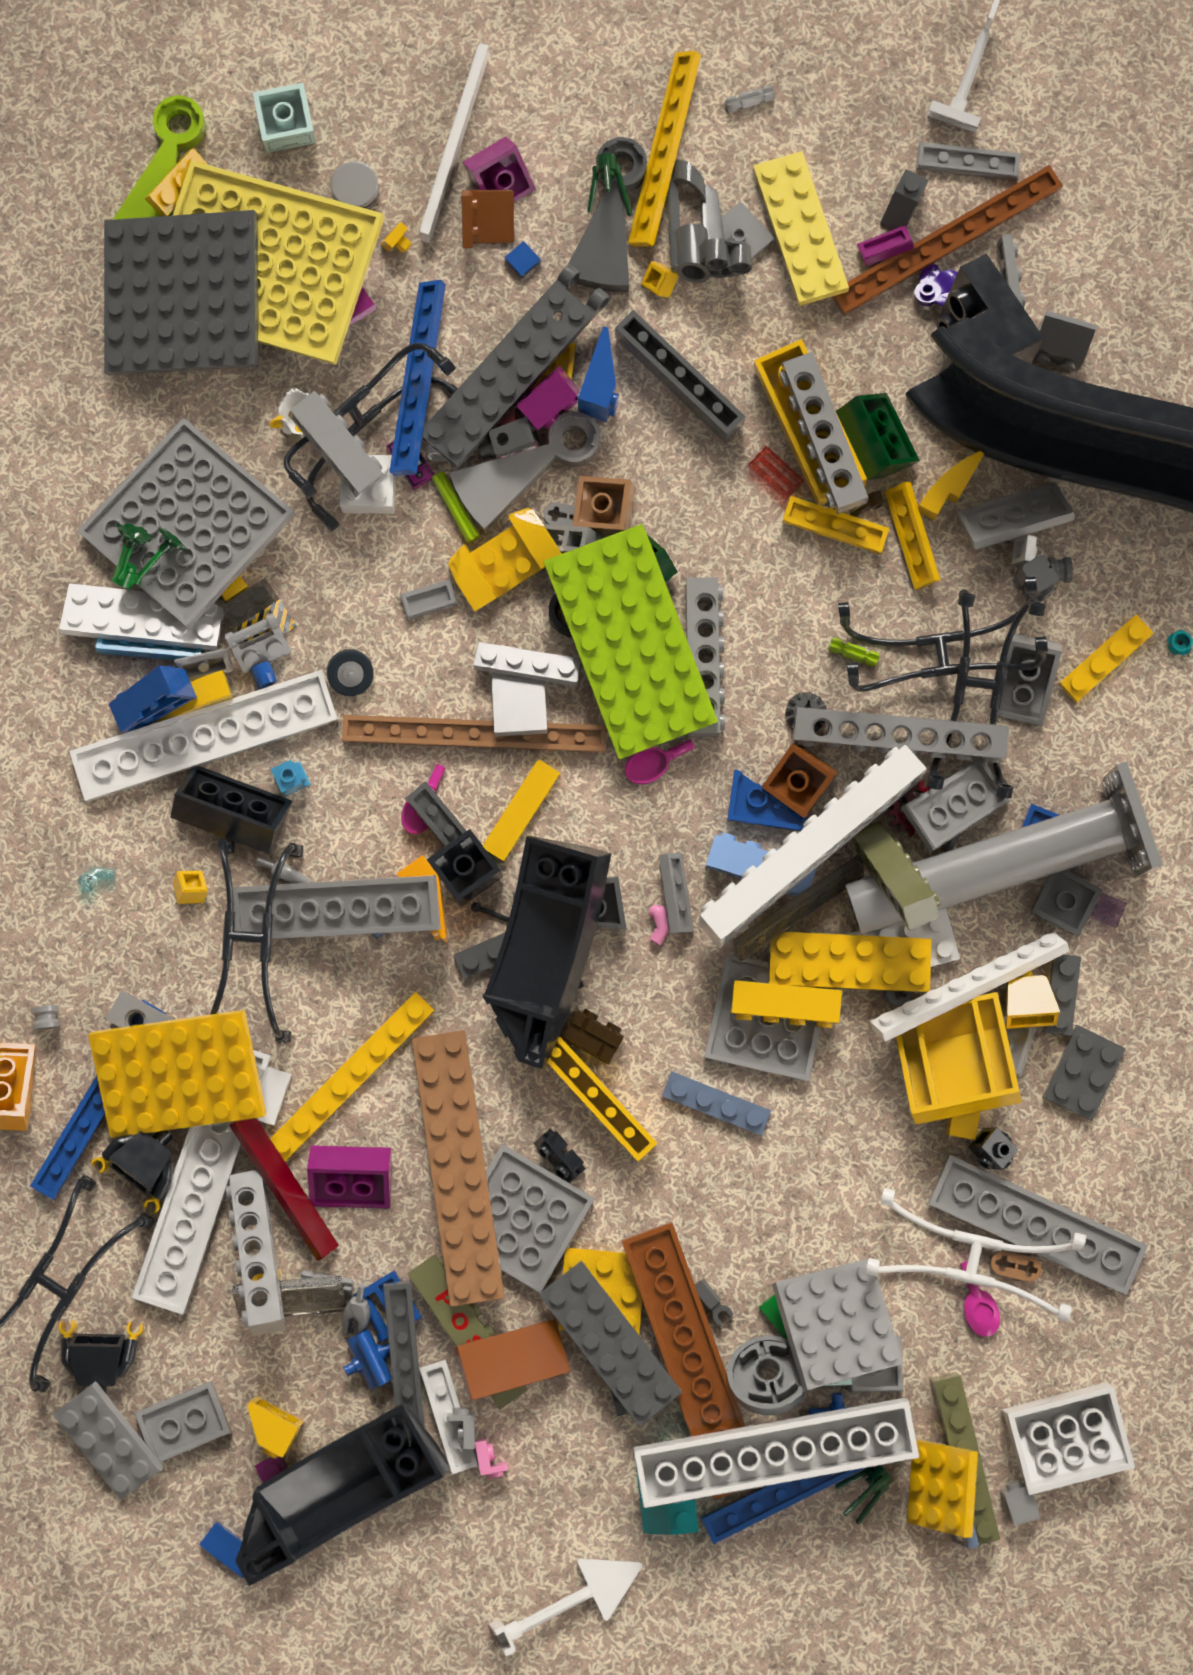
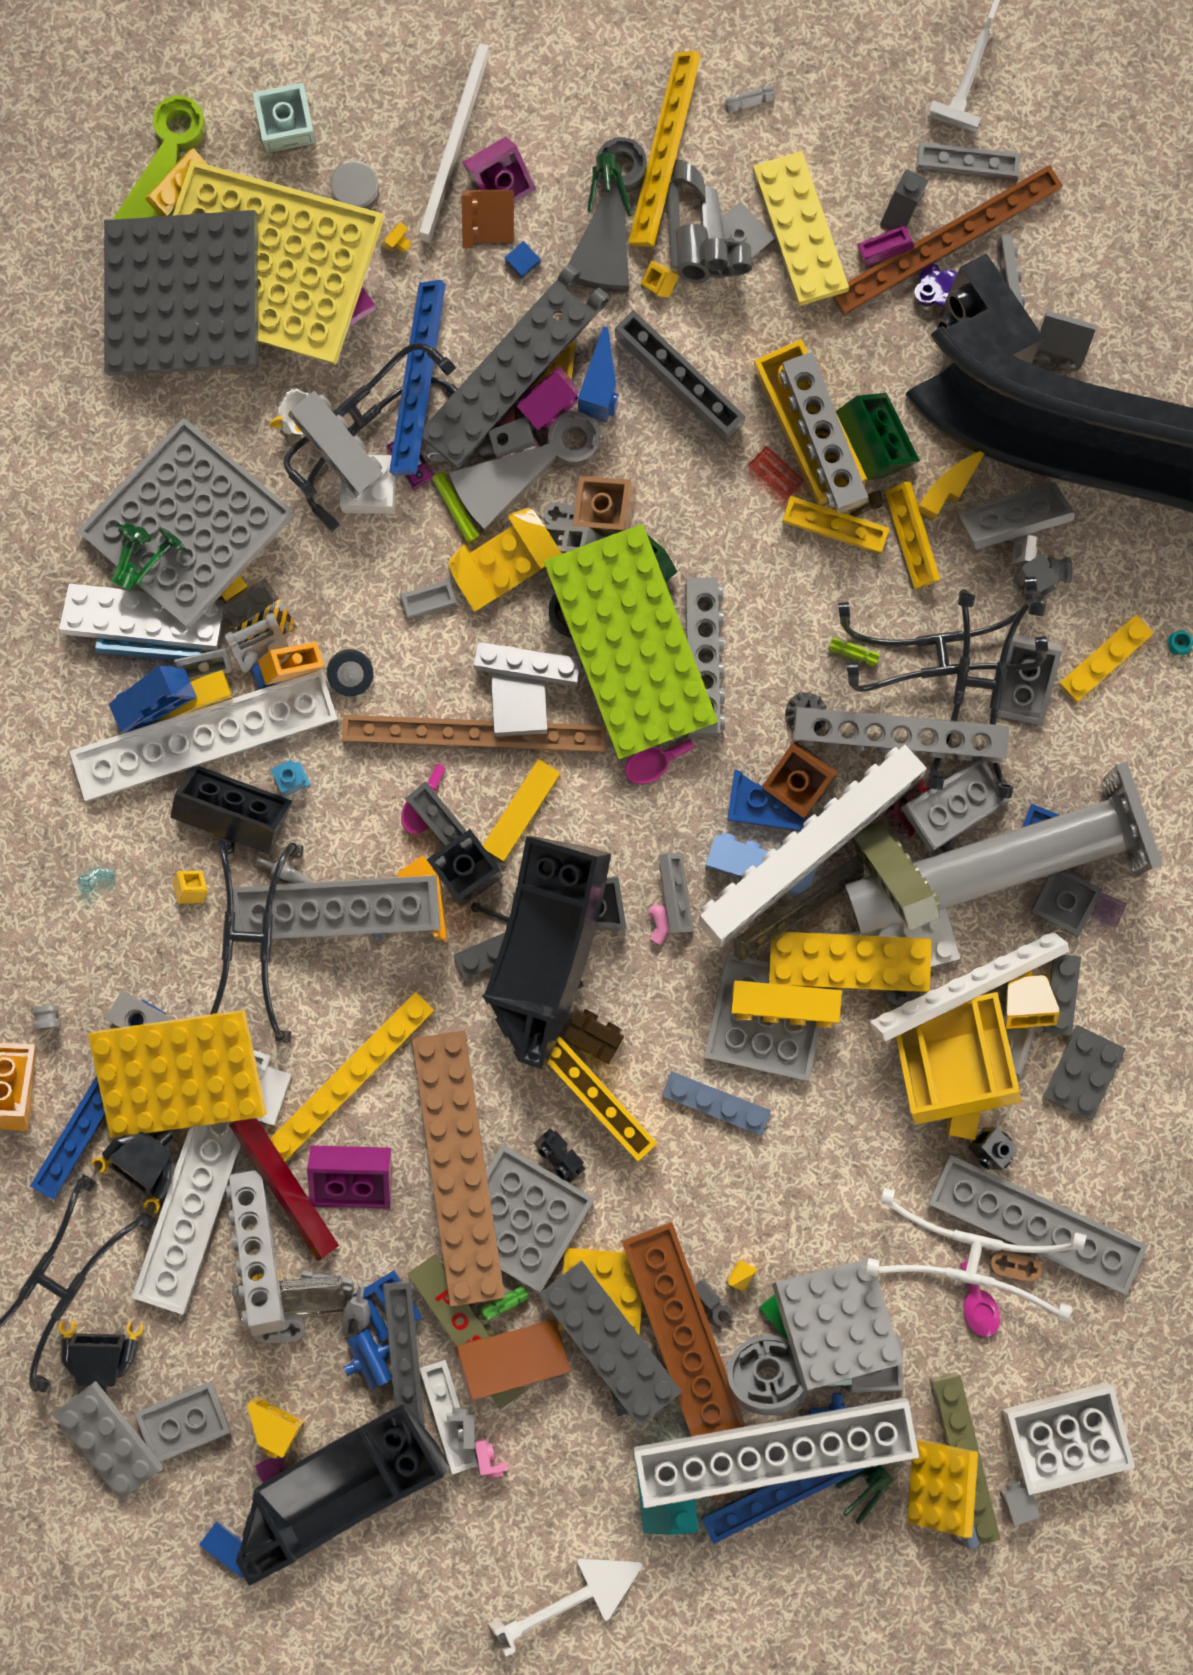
(285, 1335): none -> light grey beam
(290, 662): none -> light orange brick
(502, 1305): none -> bright green axle
(741, 1275): none -> yellow slope

